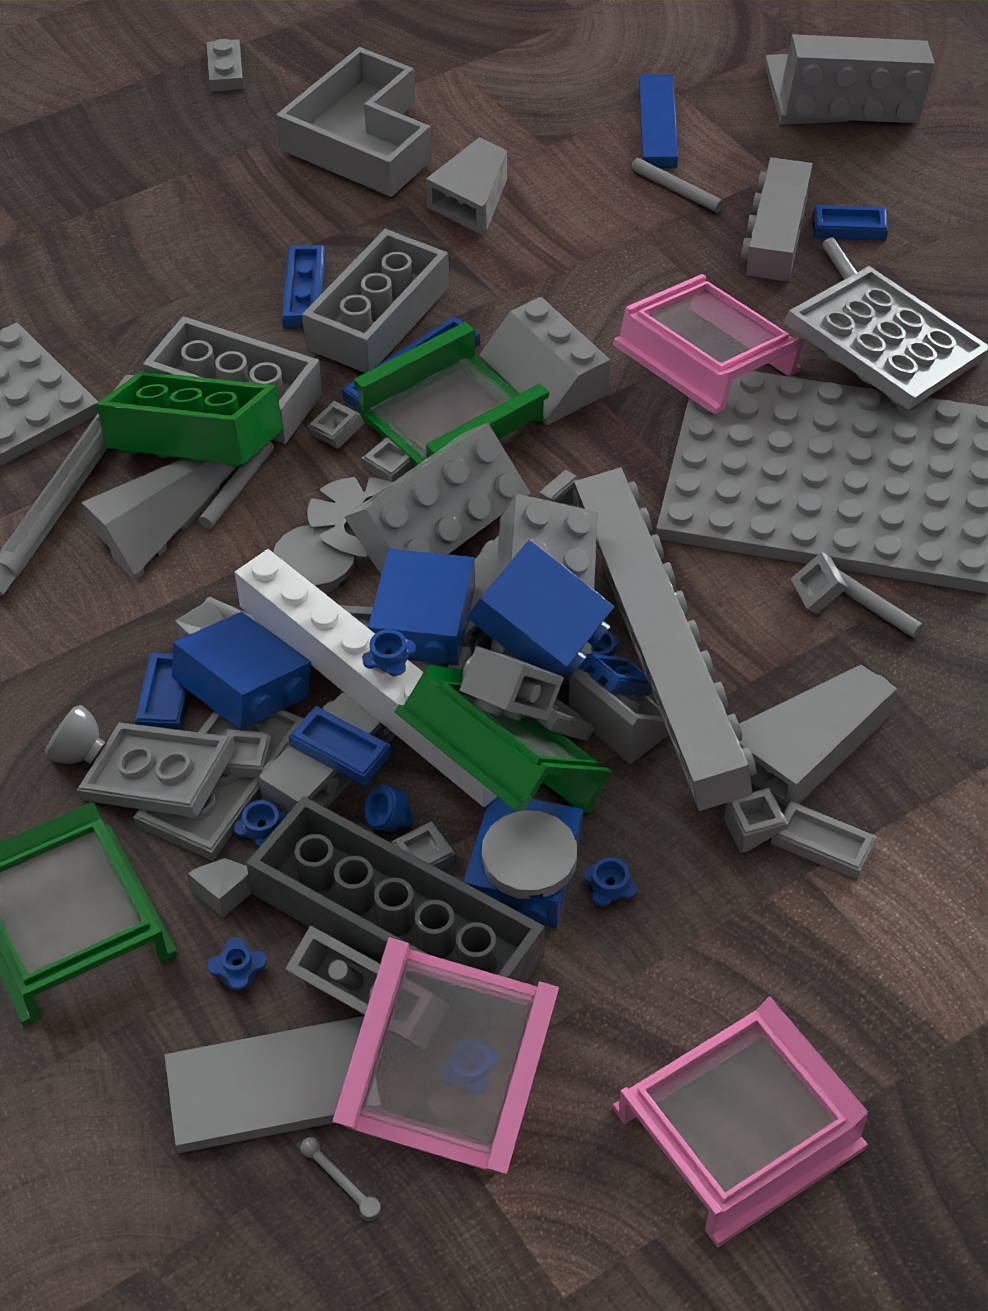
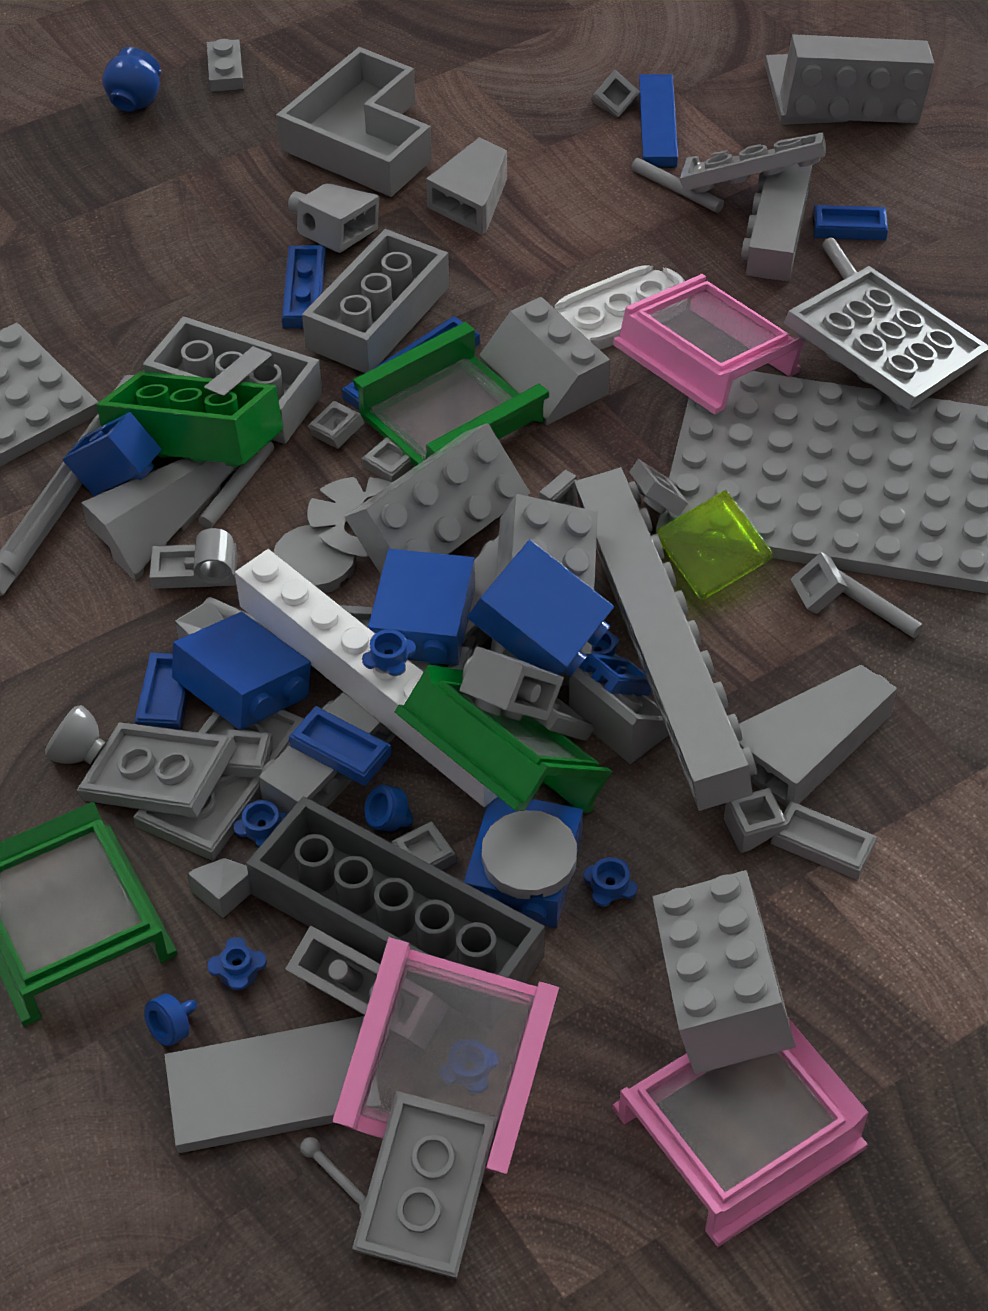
(113, 455): none -> blue brick
(132, 79): none -> blue piece
(168, 1018): none -> blue tile
(205, 564): none -> light grey plate
(239, 370): none -> light grey piece
(335, 215): none -> light grey torso
(425, 1185): none -> light grey tile
(601, 306): none -> white tile
(615, 94): none -> light grey slope
(657, 489): none -> light grey plate
(714, 544): none -> clear neon green tile
(721, 973): none -> light grey brick
(752, 160): none -> light grey wing

